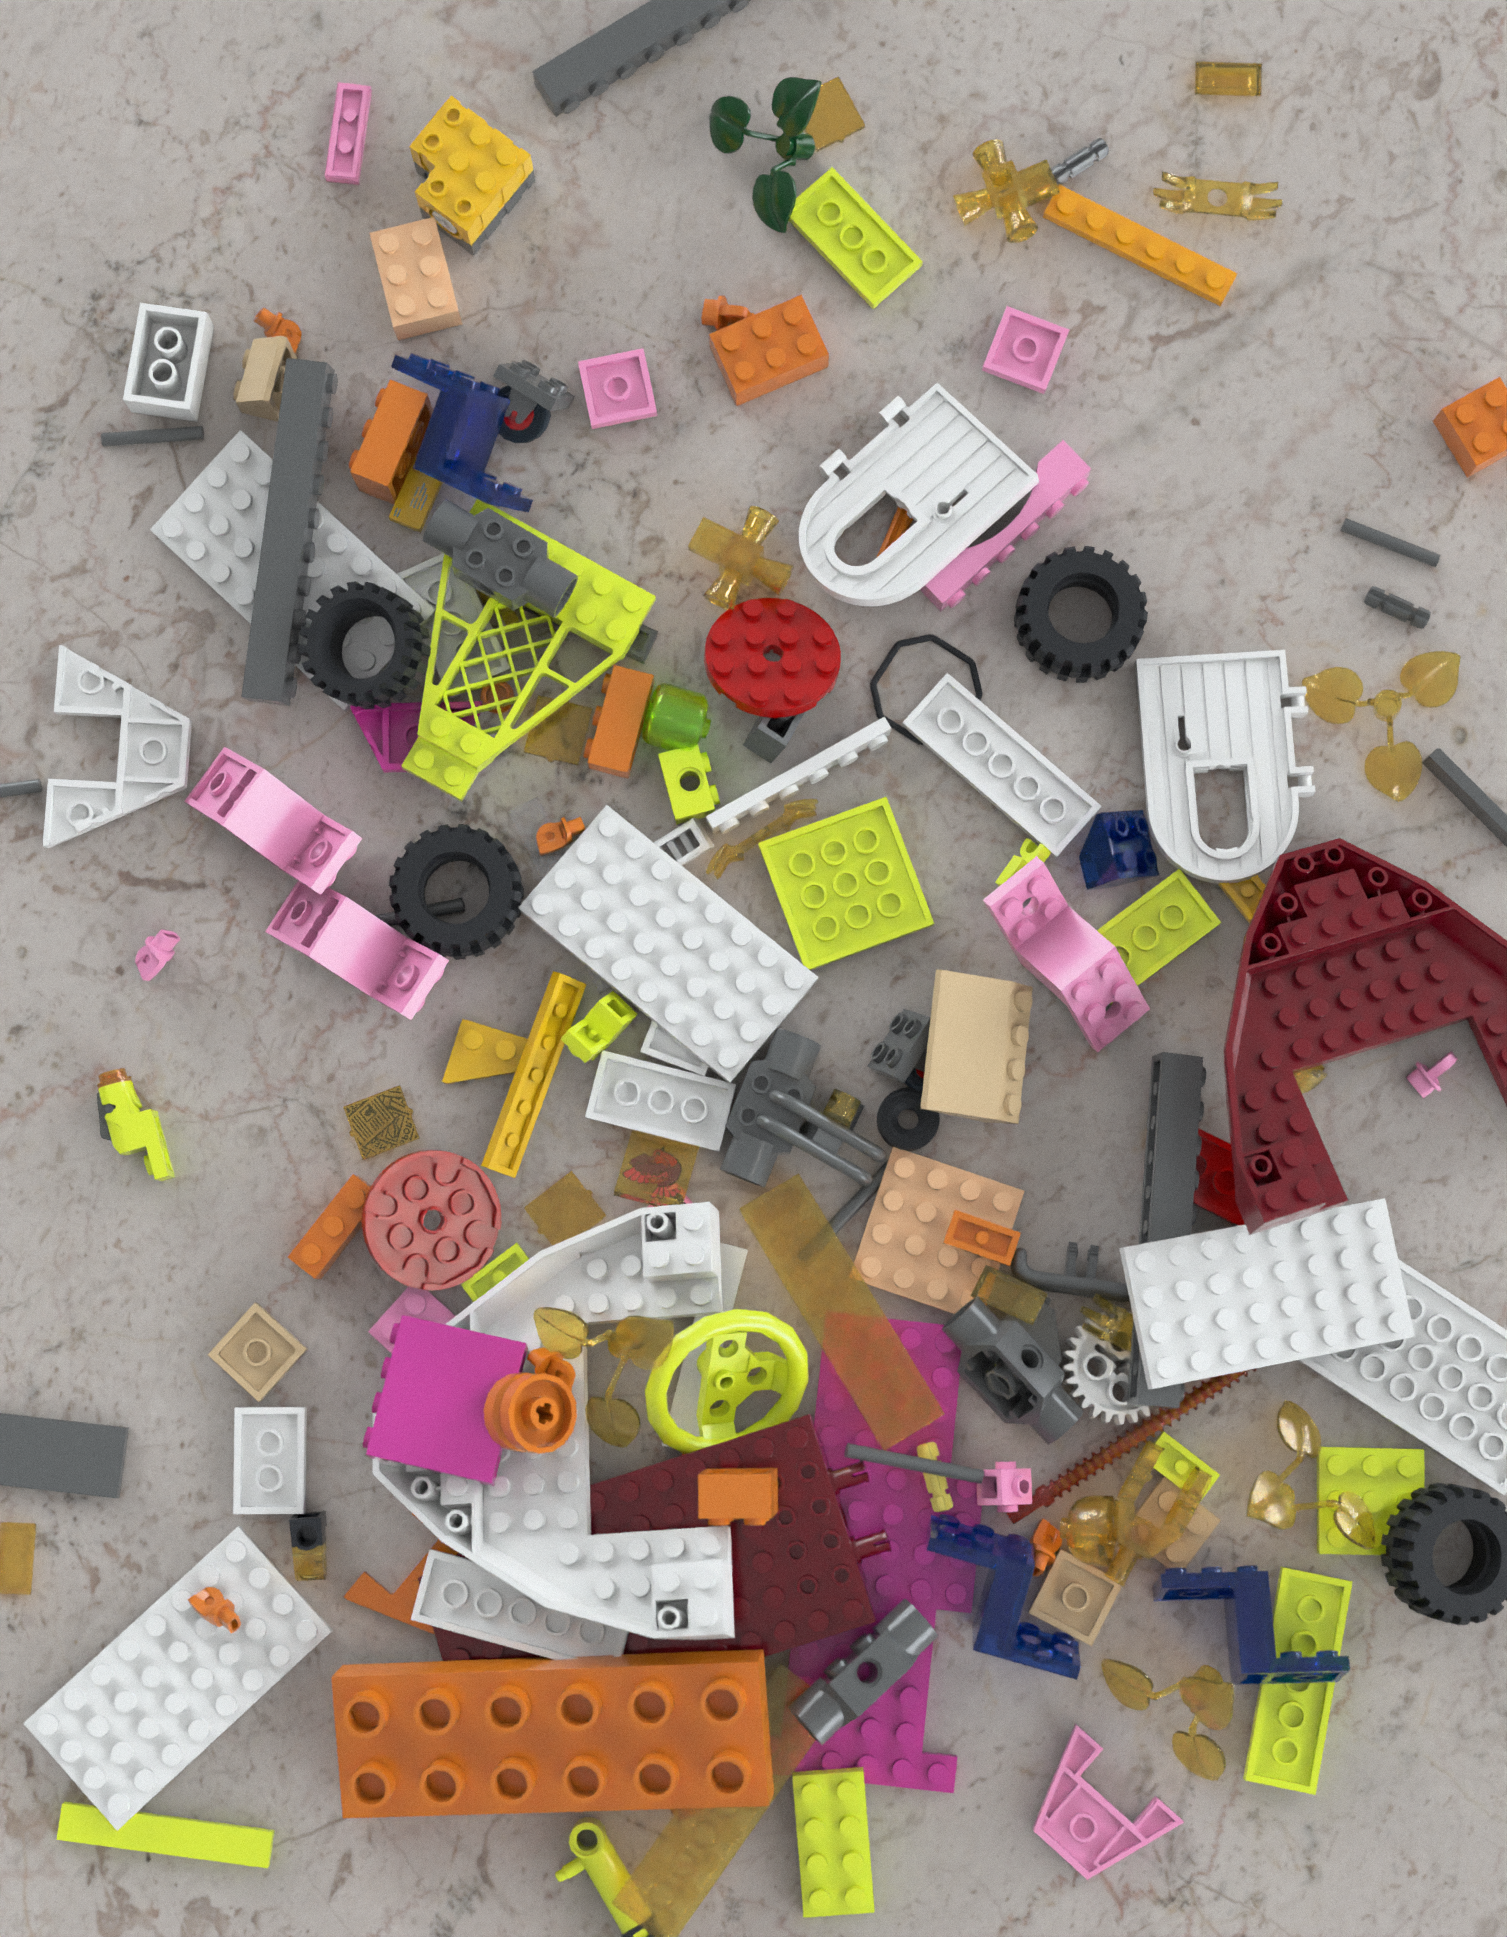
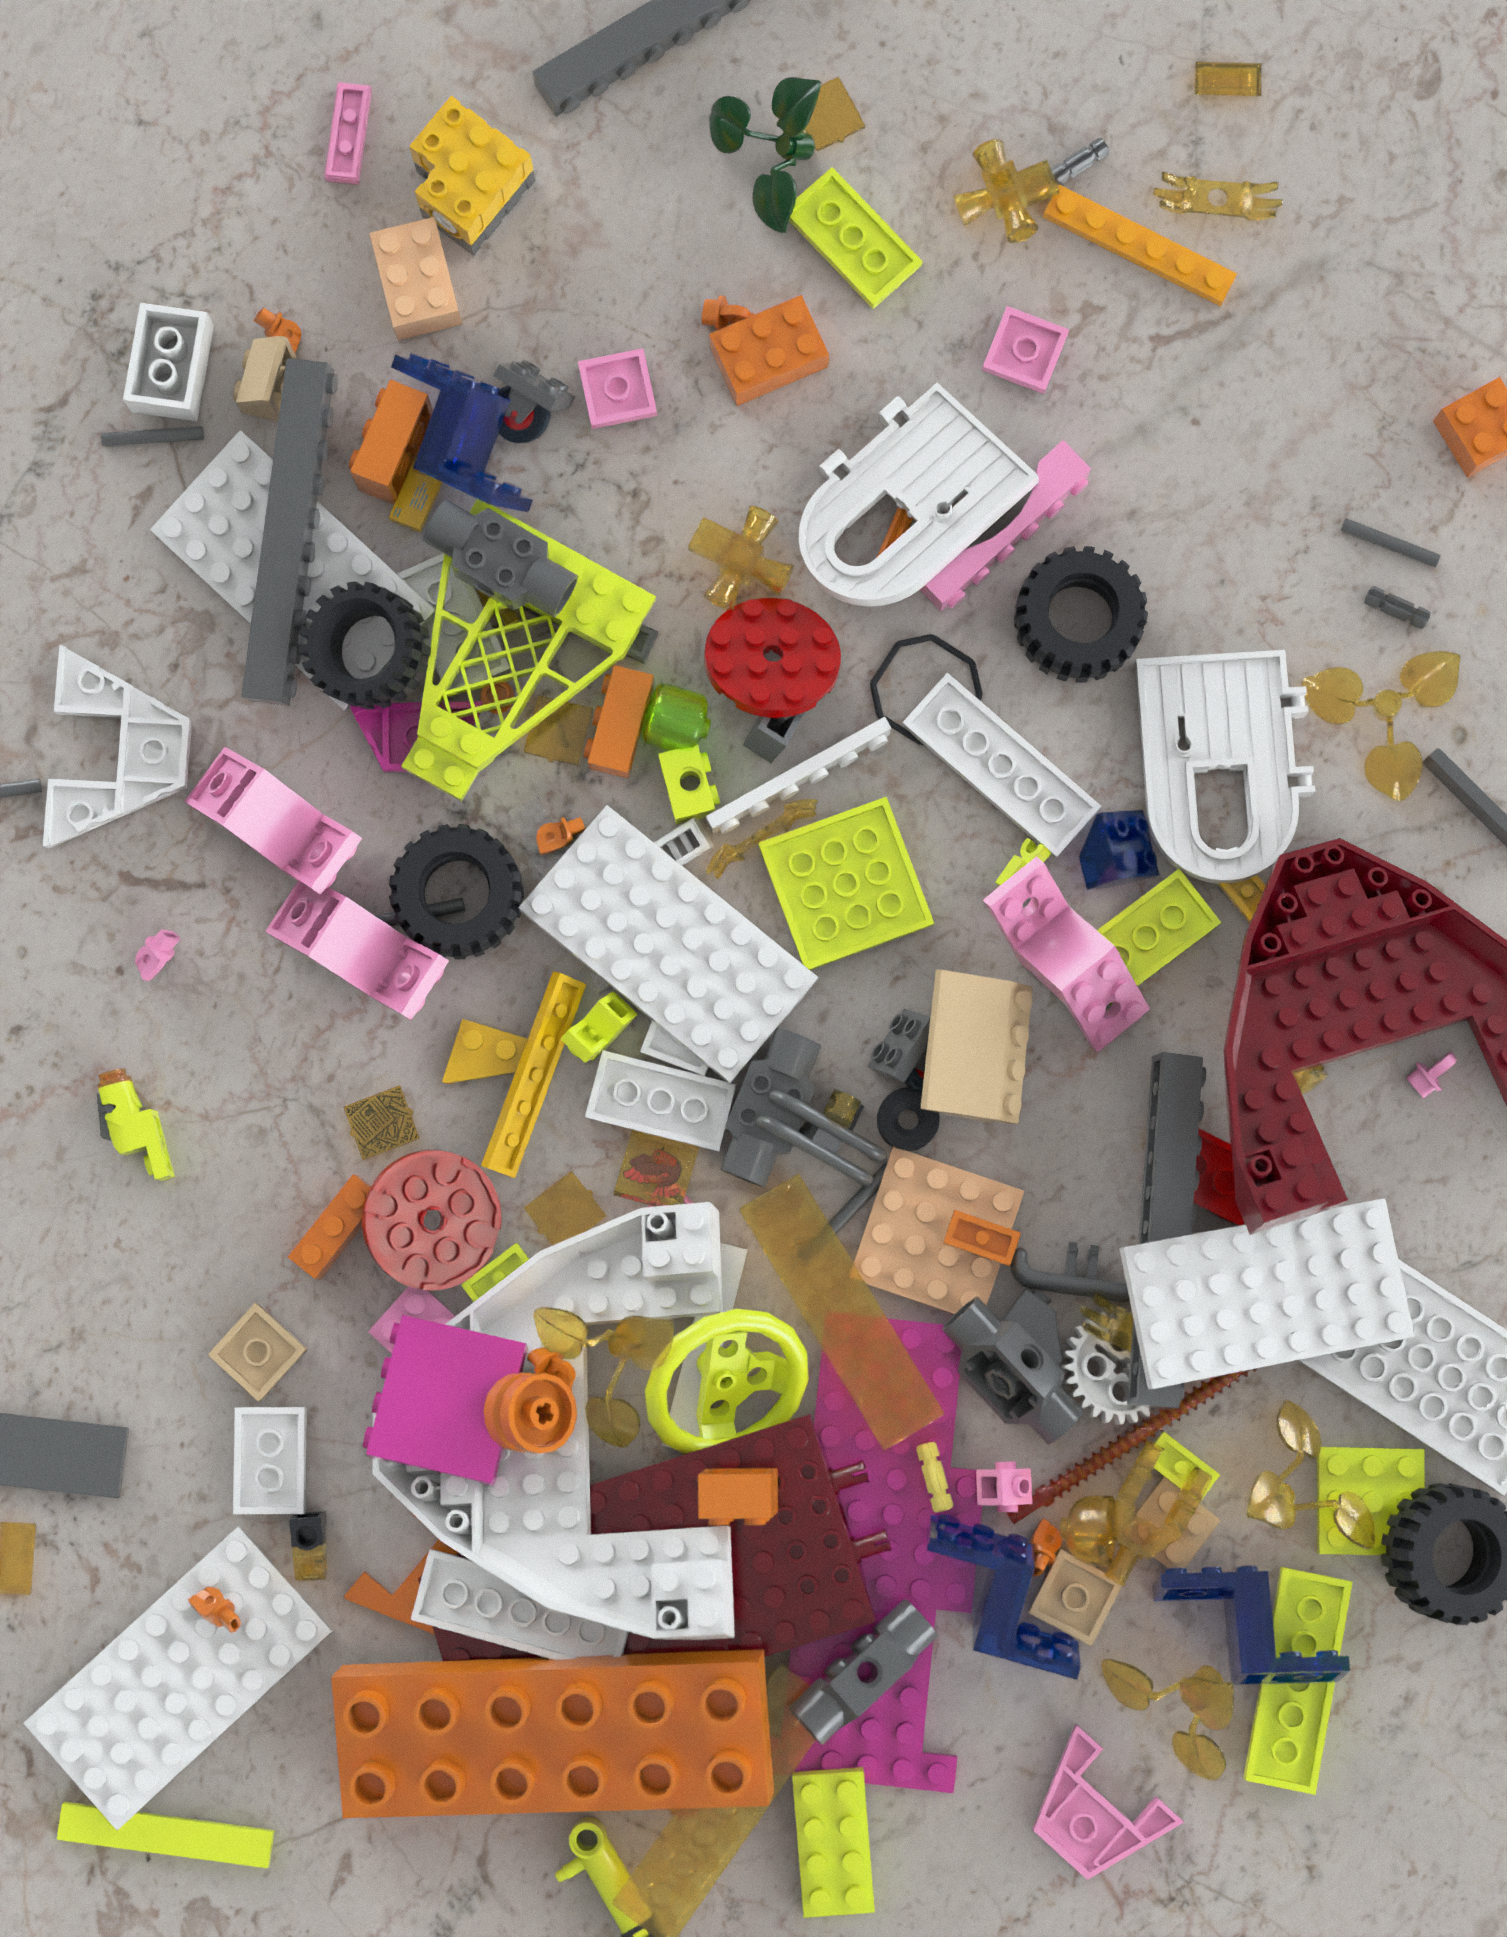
(913, 1463): dark grey bar -> none
(1009, 1294): clear yellow tile -> none

